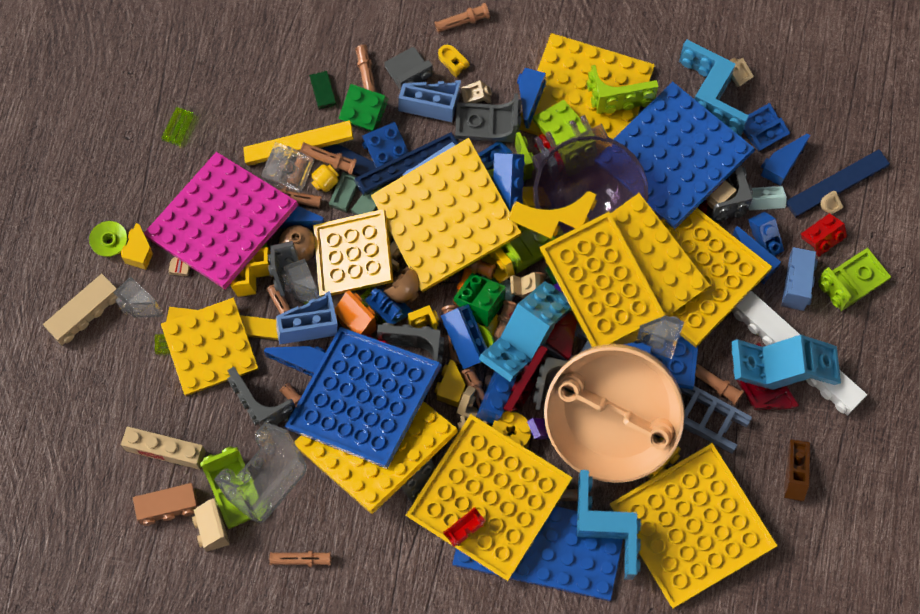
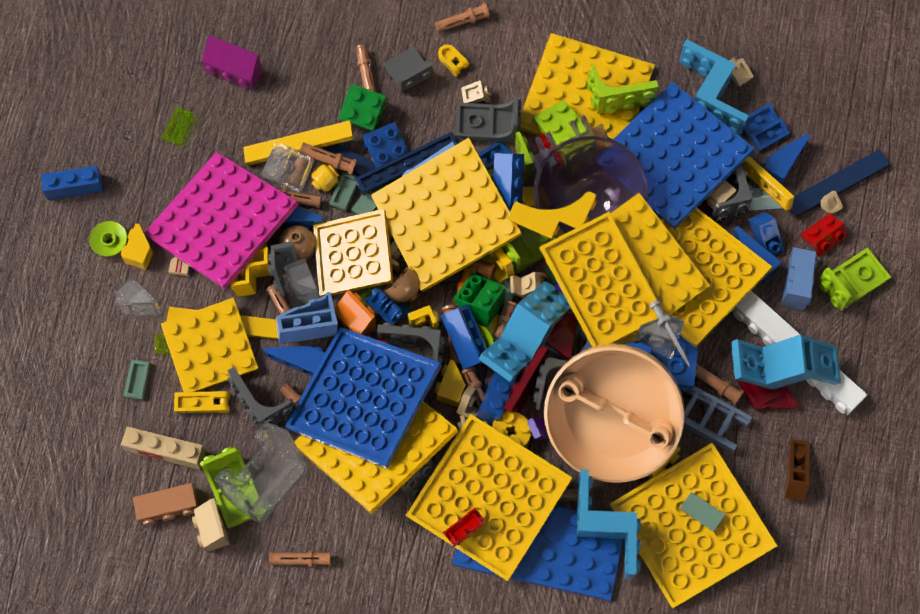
(71, 182): none -> blue brick
(81, 310): tan brick -> none
(137, 380): none -> sand green tile
(201, 402): none -> yellow plate
(231, 62): none -> magenta slope
(322, 90): dark green tile -> none
(430, 100): medium blue wedge -> none
(531, 88): blue slope -> none
(665, 320): none -> light grey sword
(702, 512): none -> sand green tile
(768, 183): none -> yellow tile

